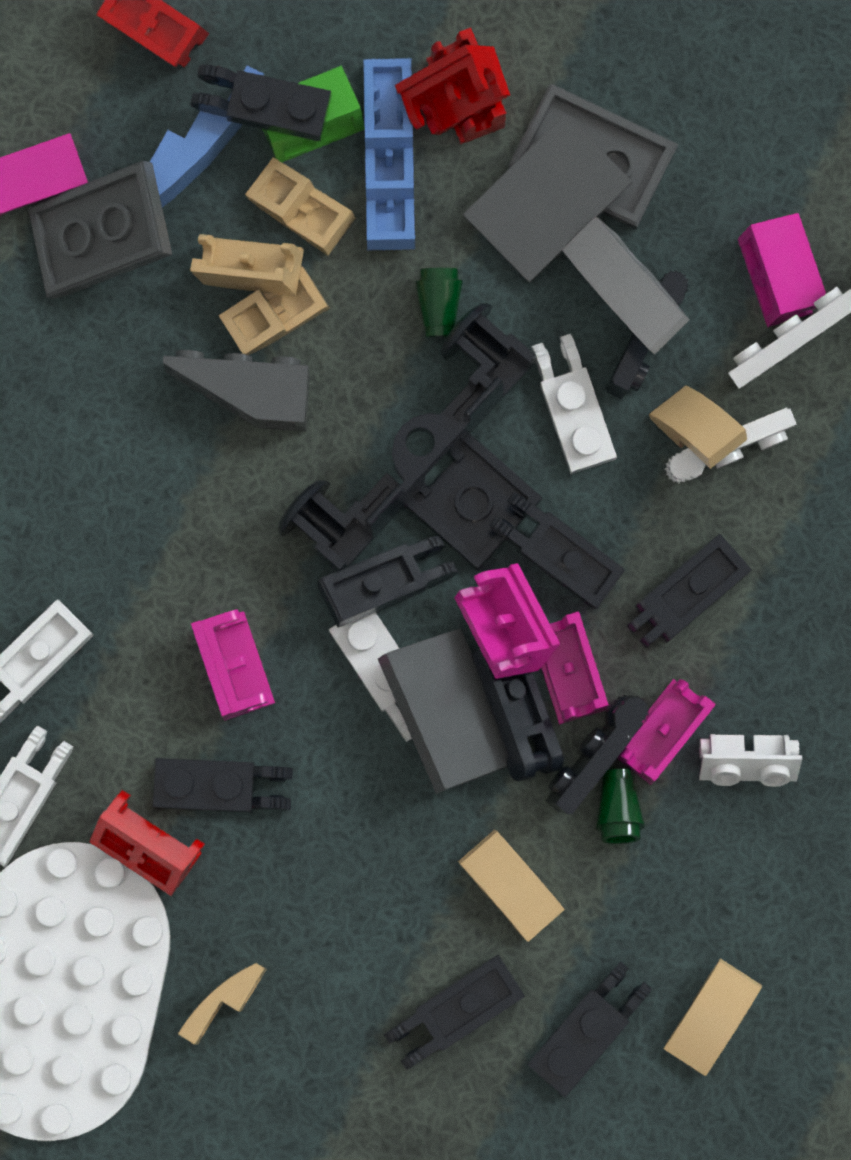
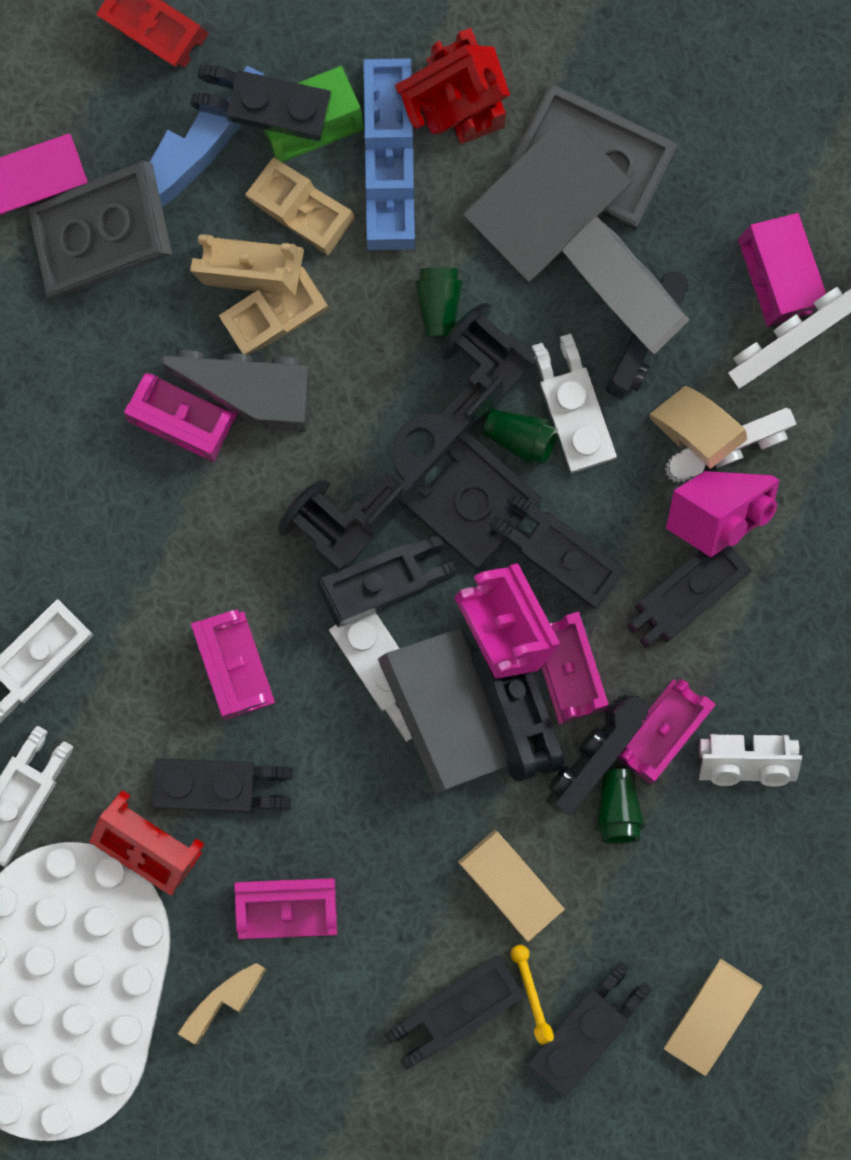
(179, 417): none -> dark pink hinge
(286, 908): none -> dark pink hinge
(522, 435): none -> dark green cone
(542, 1031): none -> yellow hinge
(721, 508): none -> dark pink slope

